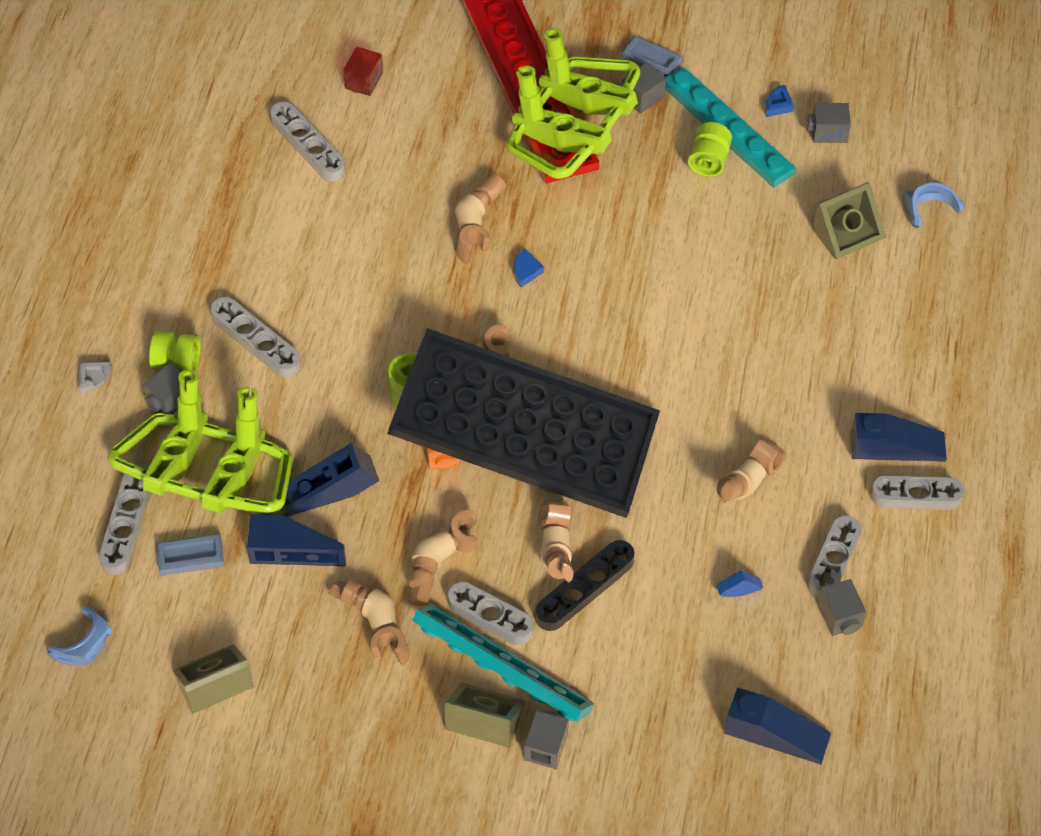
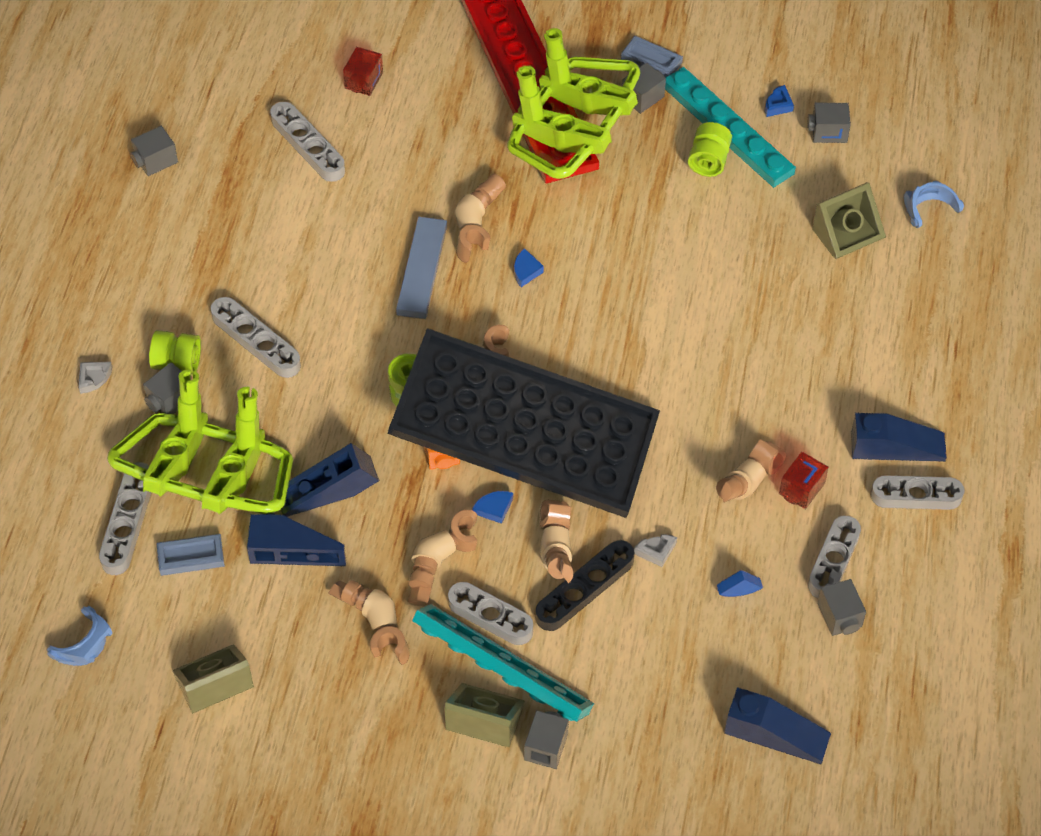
(153, 151): none -> dark grey brick
(421, 268): none -> sand blue tile
(494, 505): none -> blue tile
(656, 548): none -> light grey tile
(803, 480): none -> clear red brick

